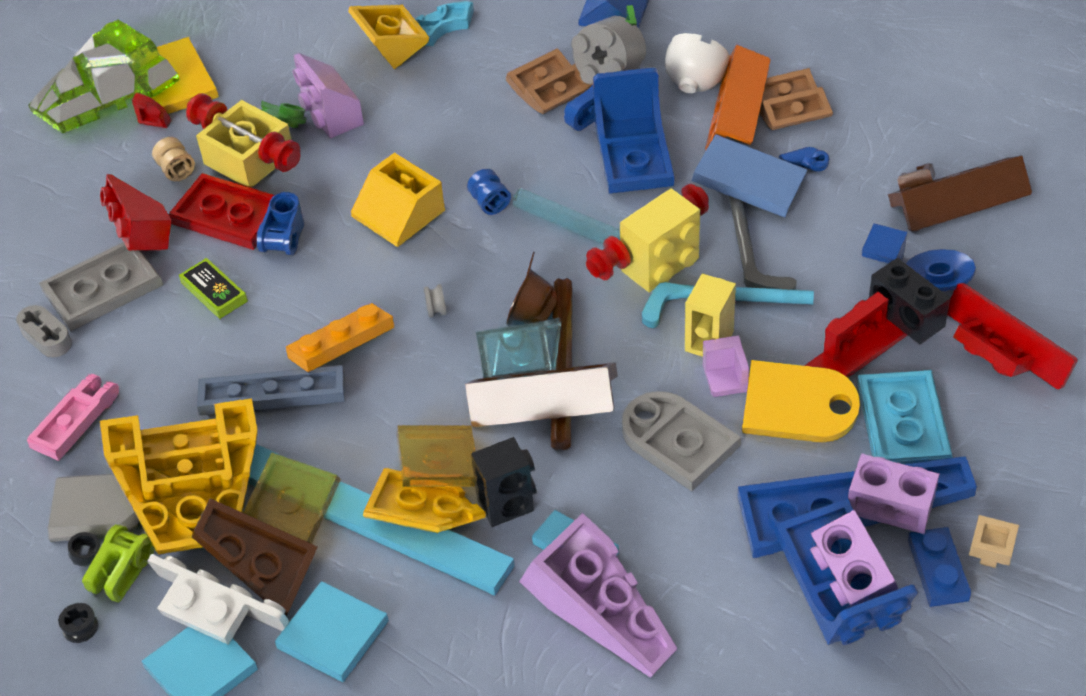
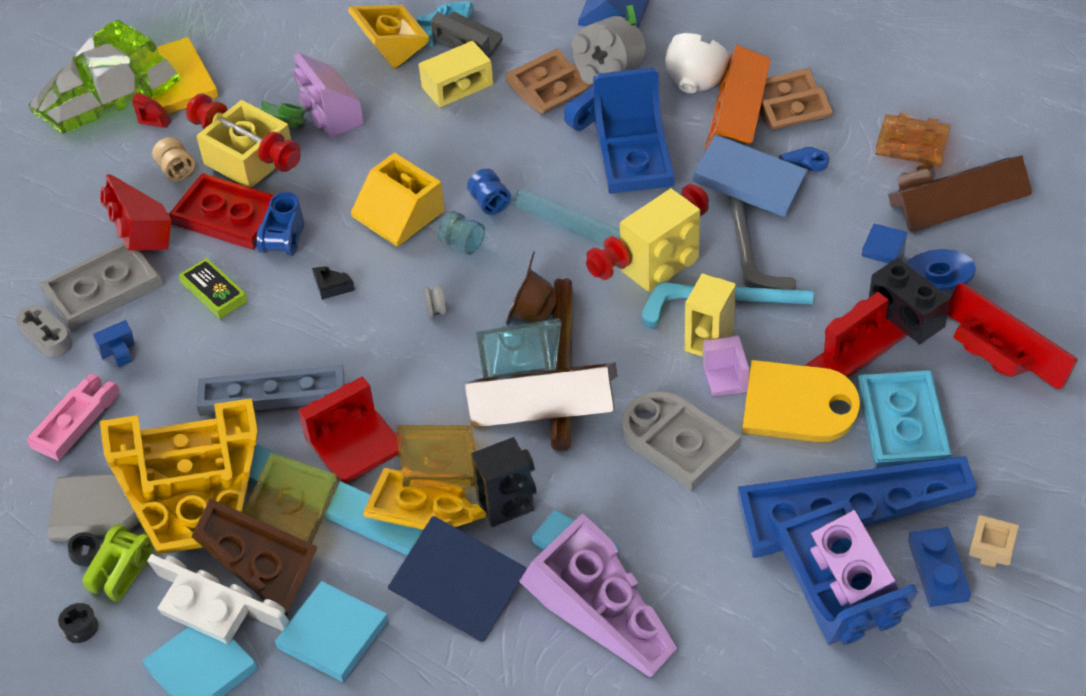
(115, 341): none -> blue tile
(331, 282): none -> black tile
(339, 337): light orange plate -> none
(348, 431): none -> red bracket
(456, 74): none -> light yellow brick
(457, 578): none -> dark blue sticker
(459, 30): none -> dark grey panel
(461, 232): none -> clear light blue wheel
(893, 493): lavender brick -> none
(913, 139): none -> clear orange plate

